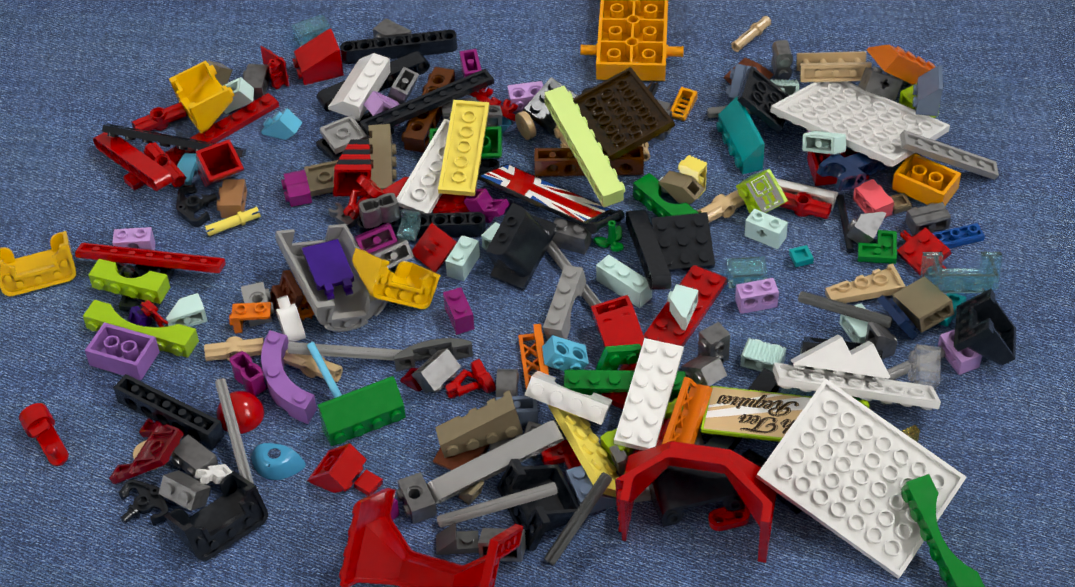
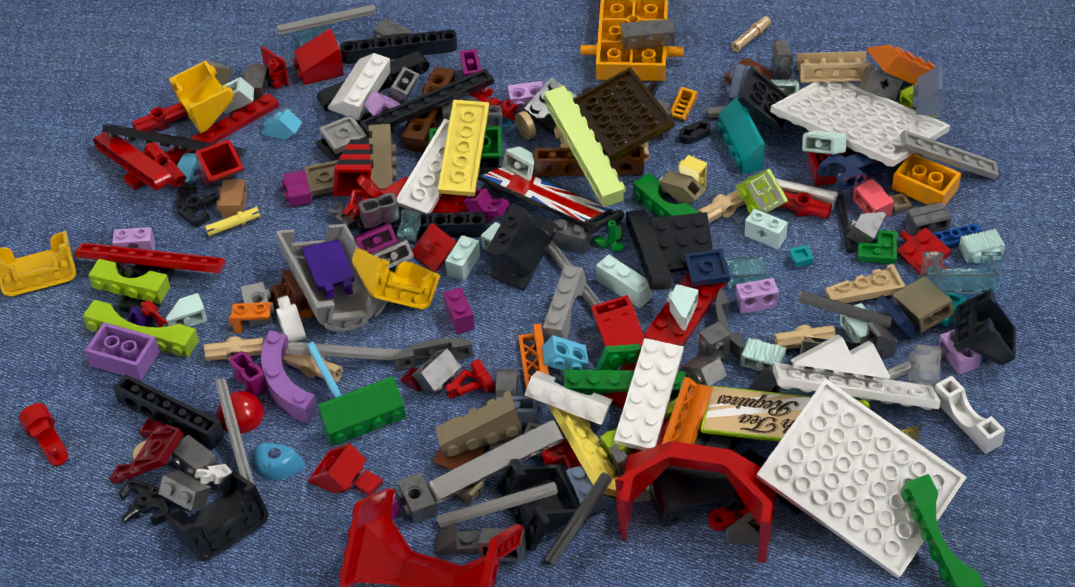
(326, 19): none -> light grey axle
(519, 162): none -> light aqua slope
(647, 34): none -> flat silver brick
(694, 132): none -> black beam
(707, 267): none -> dark blue plate
(736, 343): none -> dark grey slope
(743, 531): none -> dark grey slope
(794, 338): none -> tan piece
(974, 244): none -> light aqua brick
(983, 432): none -> white arch

